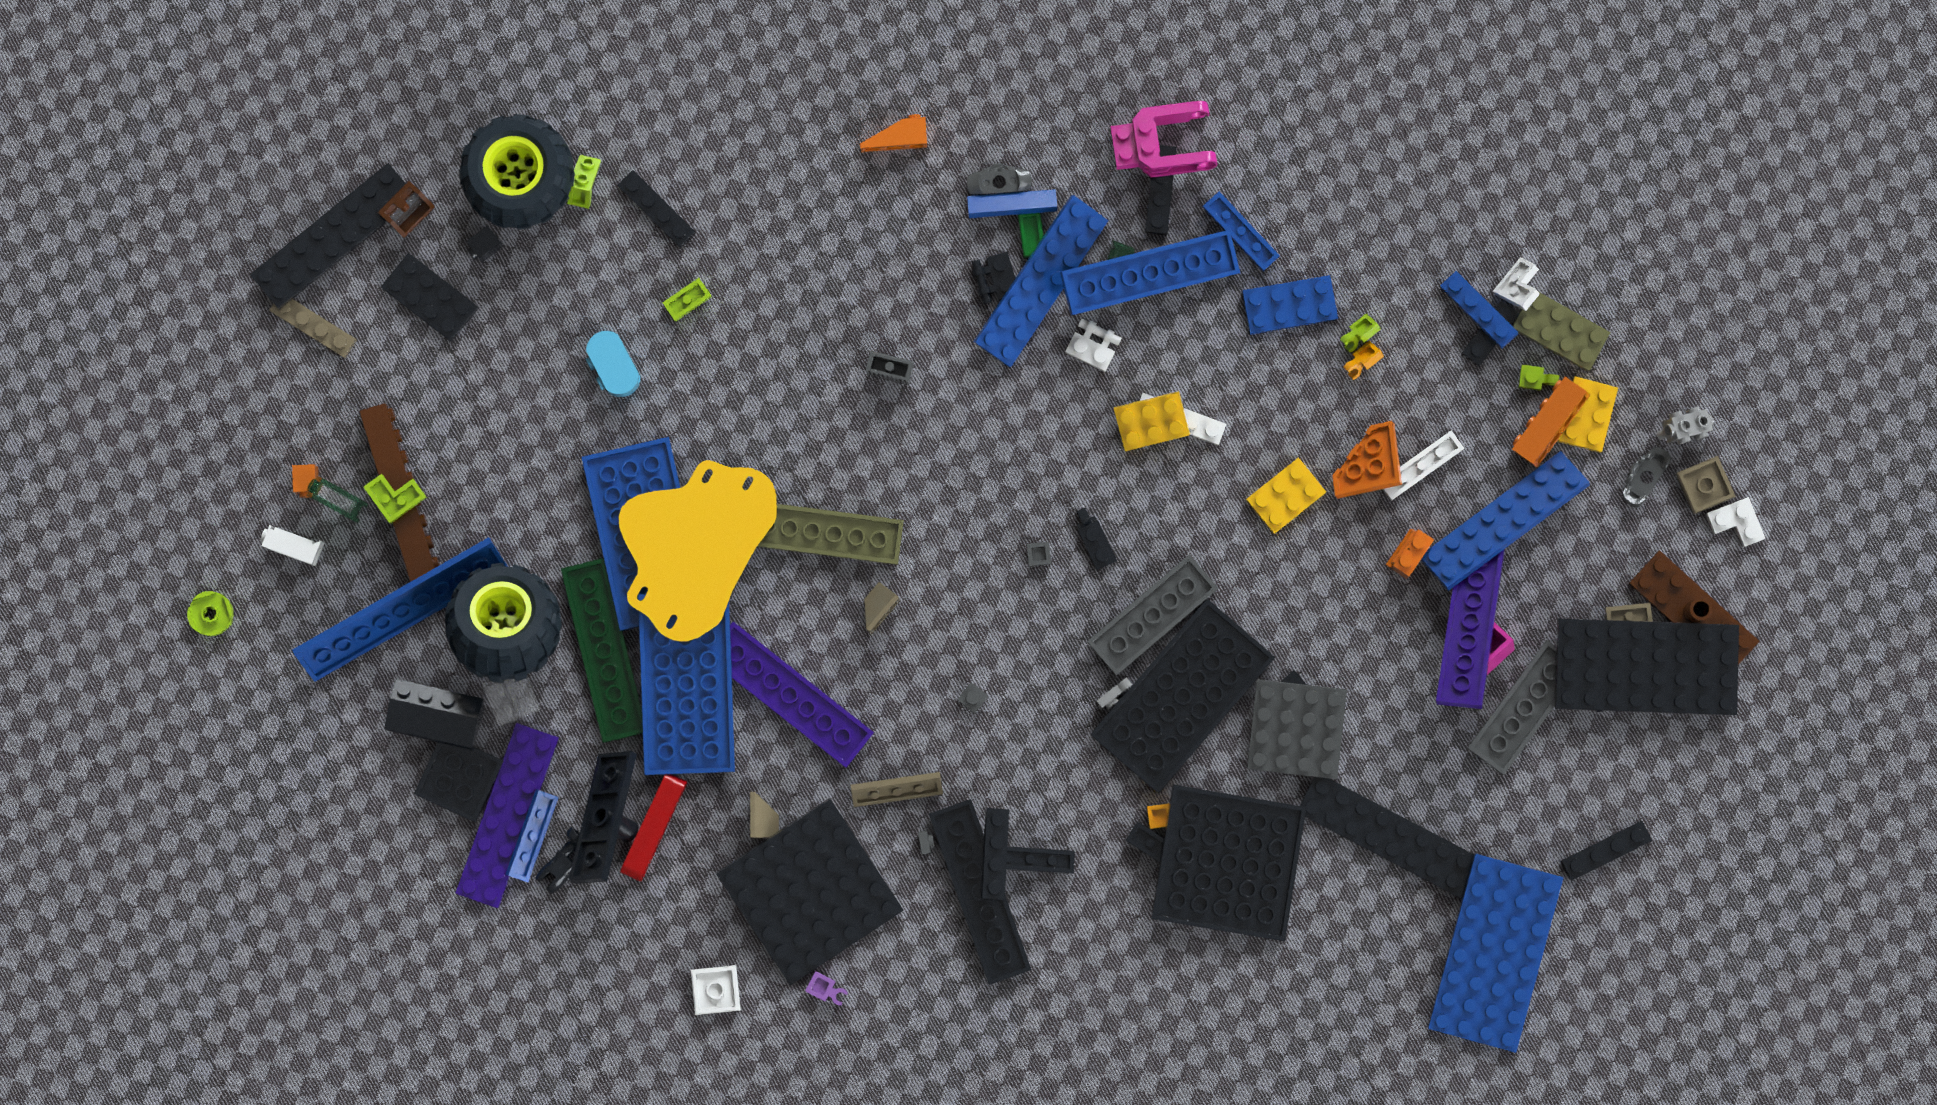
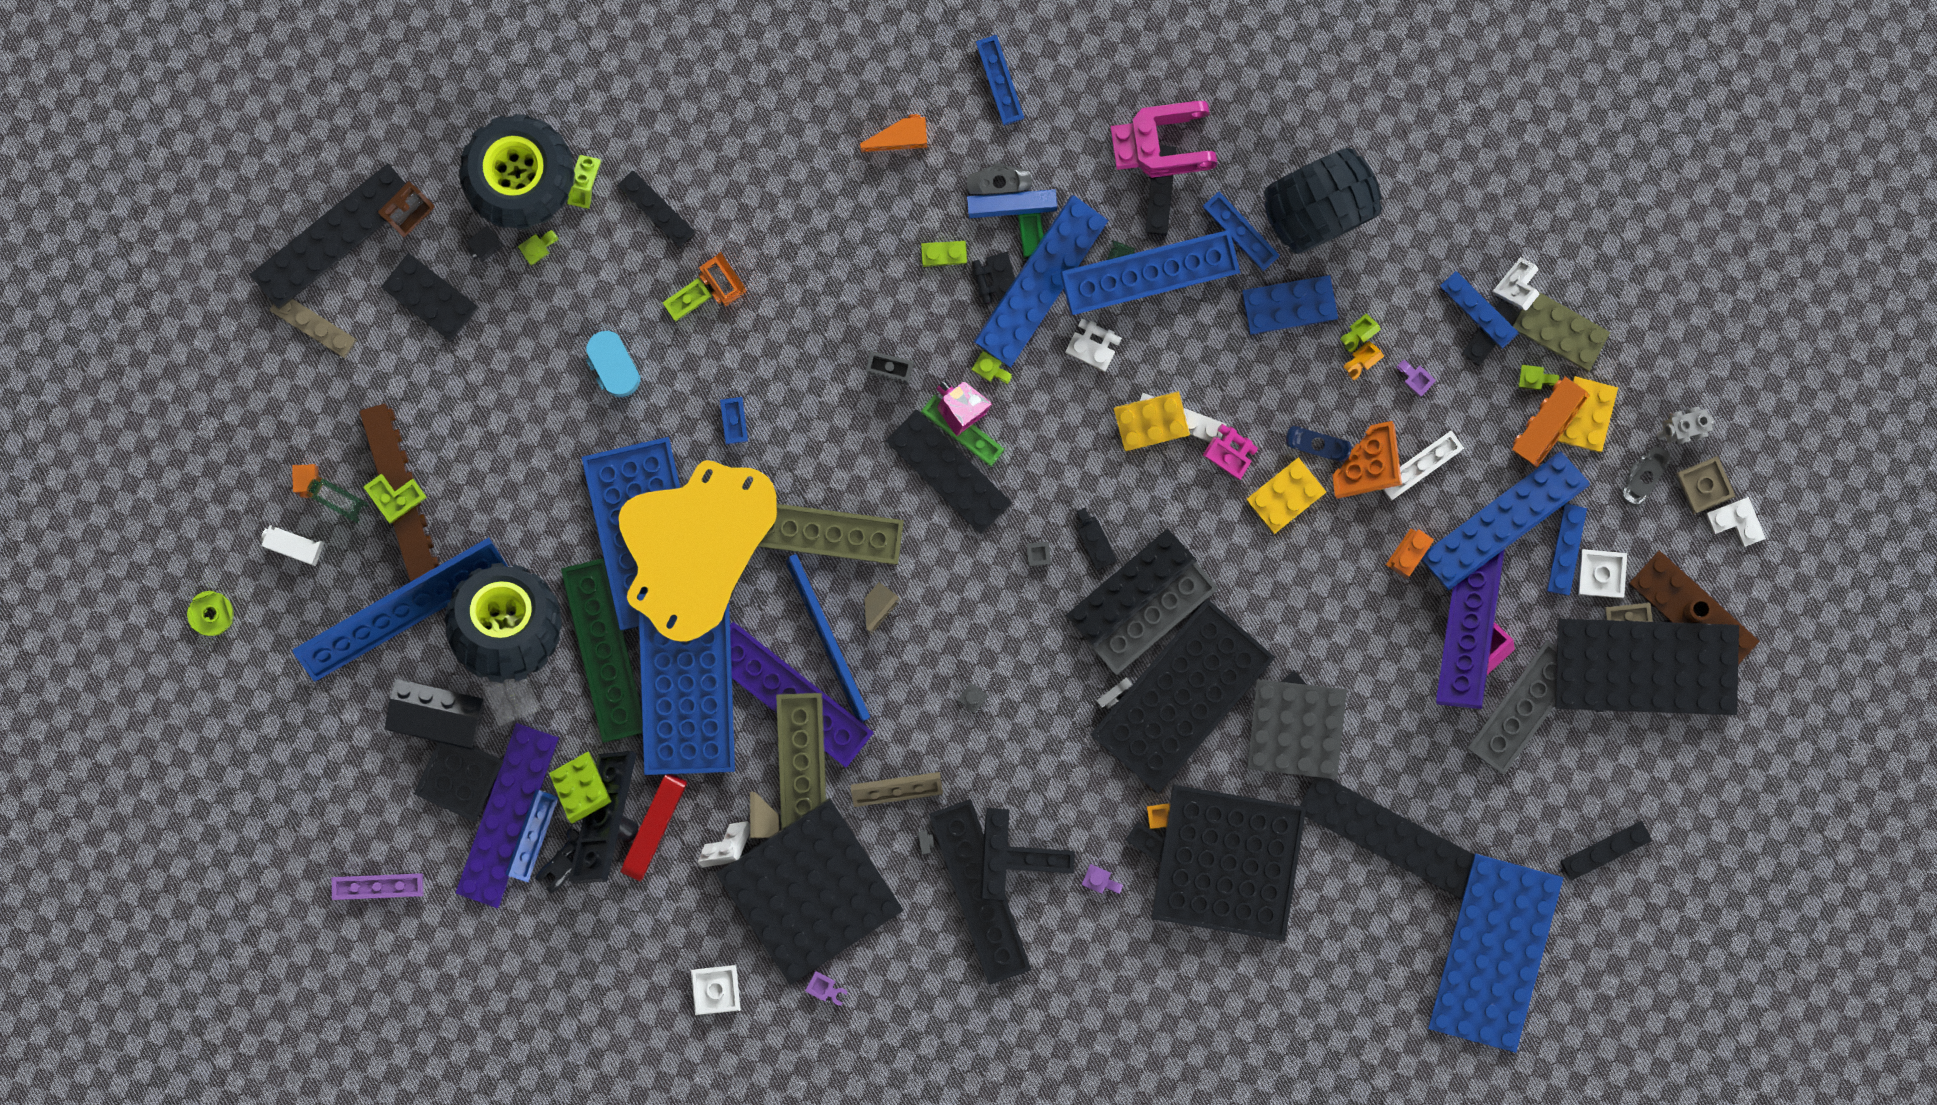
(377, 886): none -> medium lavender plate
(535, 248): none -> lime plate
(580, 787): none -> lime plate
(722, 279): none -> orange window
(727, 850): none -> white plate
(734, 420): none -> blue plate
(800, 754): none -> olive plate
(827, 638): none -> blue tile
(944, 253): none -> lime plate
(948, 471): none -> black plate
(961, 406): none -> dark pink torso
(971, 438): none -> bright green tile
(989, 367): none -> lime plate
(999, 80): none -> blue plate
(1098, 880): none -> medium lavender plate
(1131, 588): none -> black plate
(1228, 458): none -> dark pink plate
(1322, 200): none -> black wheel
(1334, 448): none -> dark blue piece
(1418, 379): none -> medium lavender plate
(1566, 549): none -> blue plate
(1602, 573): none -> white tile

